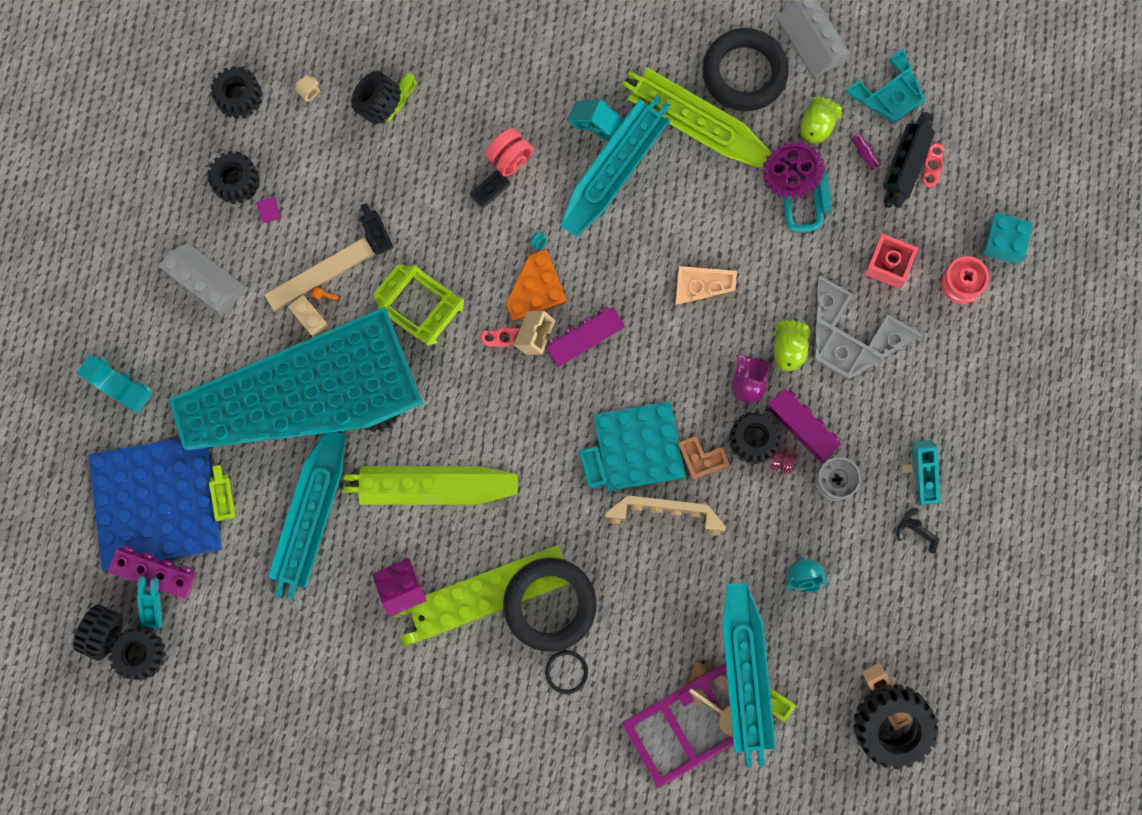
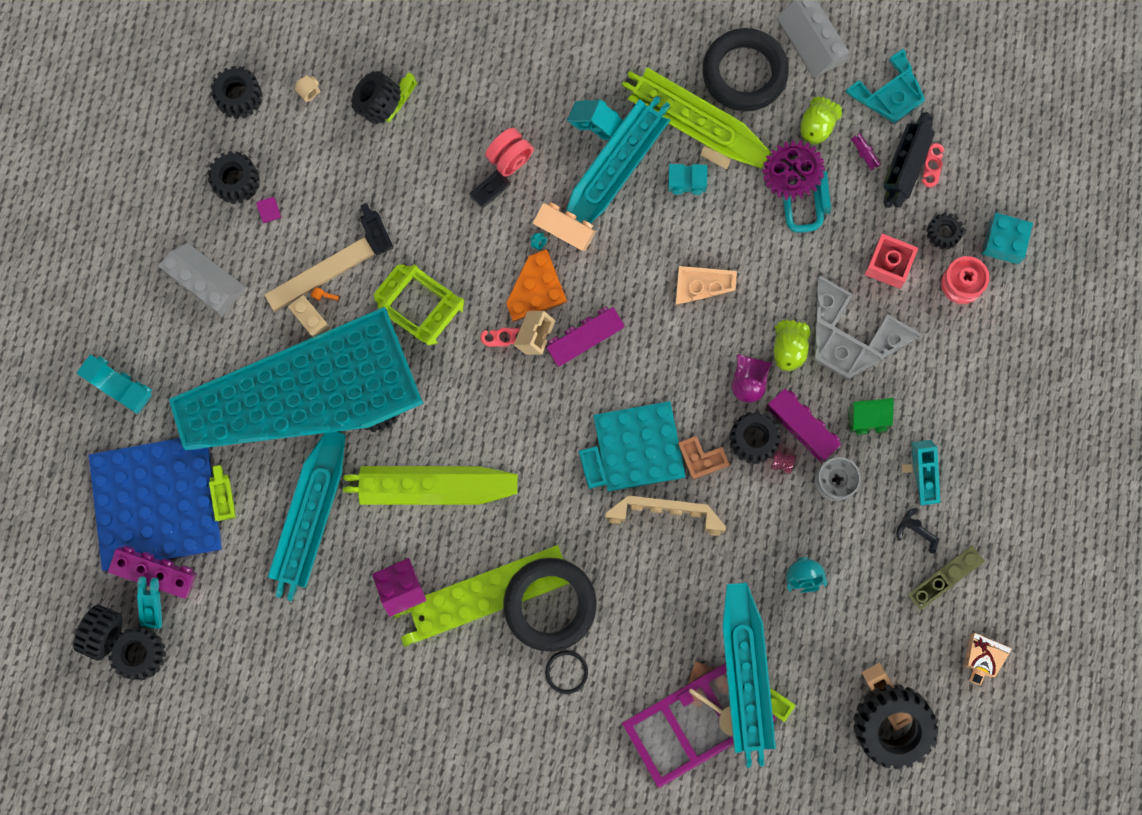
(565, 226): none -> light nougat brick
(687, 179): none -> teal brick
(715, 157): none -> tan window
(871, 416): none -> green slope
(946, 577): none -> olive slope
(949, 221): none -> black tyre
(984, 657): none -> torso

